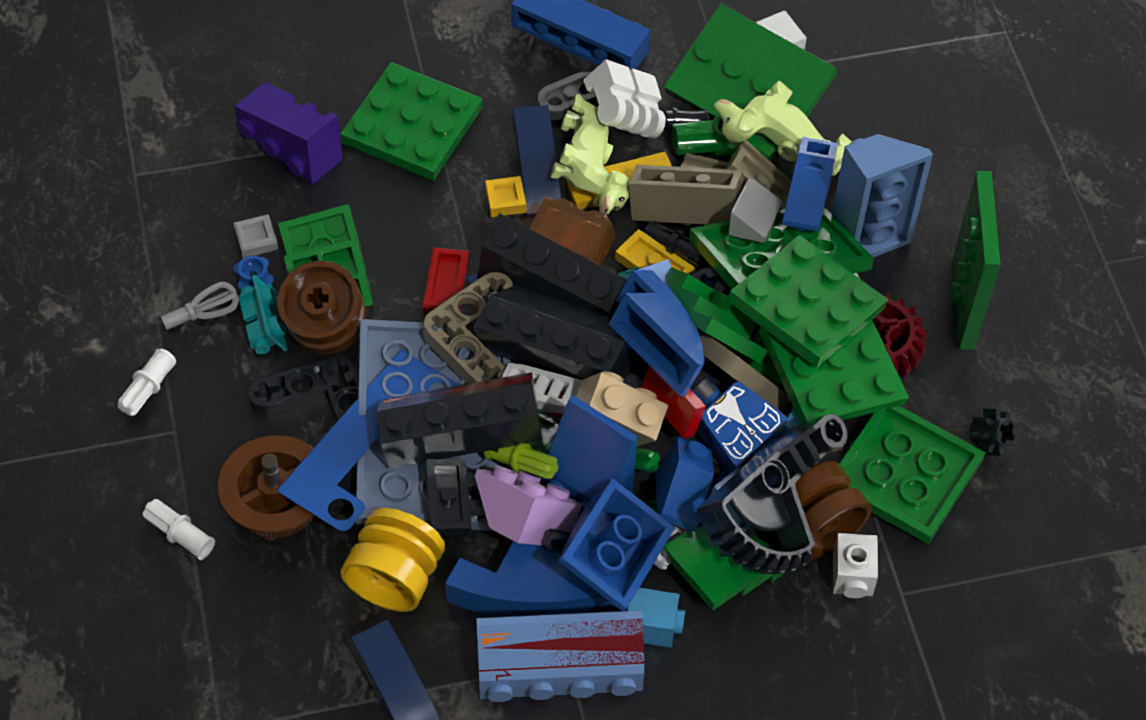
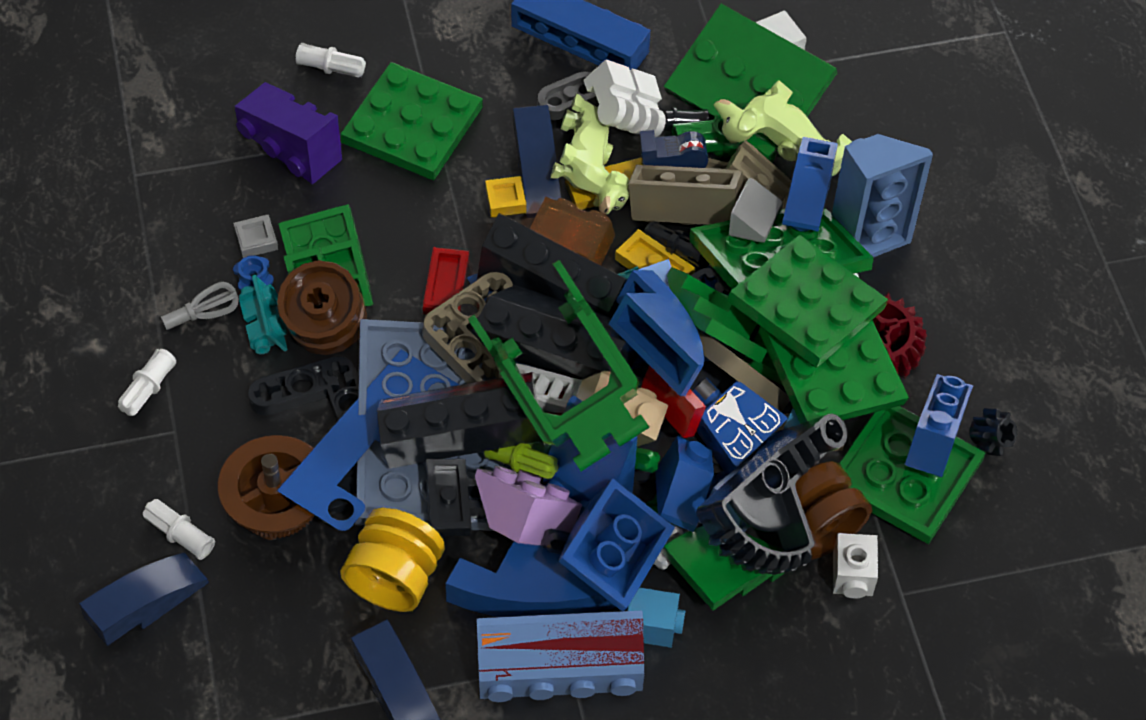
(142, 596): none -> dark blue slope
(330, 60): none -> white axle
(591, 419): none -> green piece
(676, 151): none -> dark blue leg
(939, 425): none -> blue slope
(975, 261): green plate -> none

